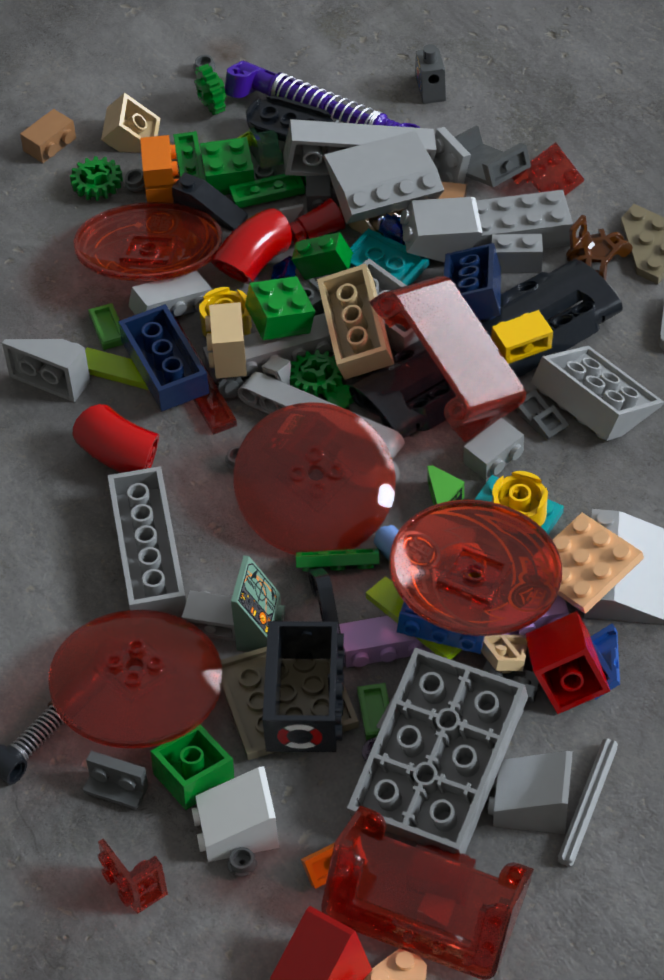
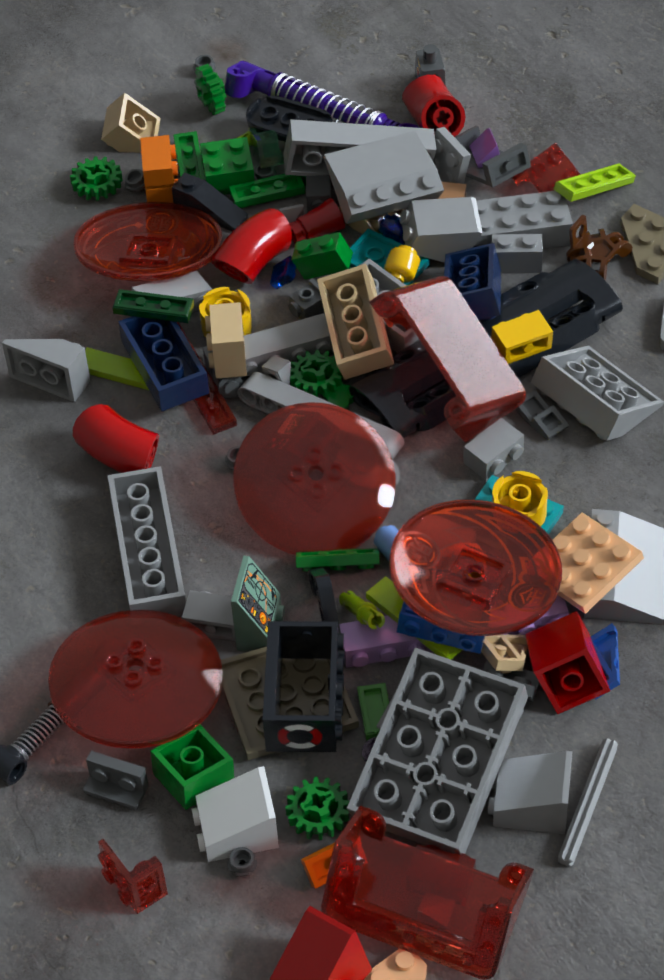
(48, 135): medium nougat brick -> none
(106, 325): bright green tile -> none
(153, 306): none -> dark green tile
(279, 308): green brick -> none
(316, 810): none -> green gear
(364, 611): none -> lime pin
(403, 263): none -> yellow head
(433, 105): none -> red brick
(443, 486): bright green slope -> none
(484, 148): none -> medium lavender slope
(594, 182): none -> lime tile

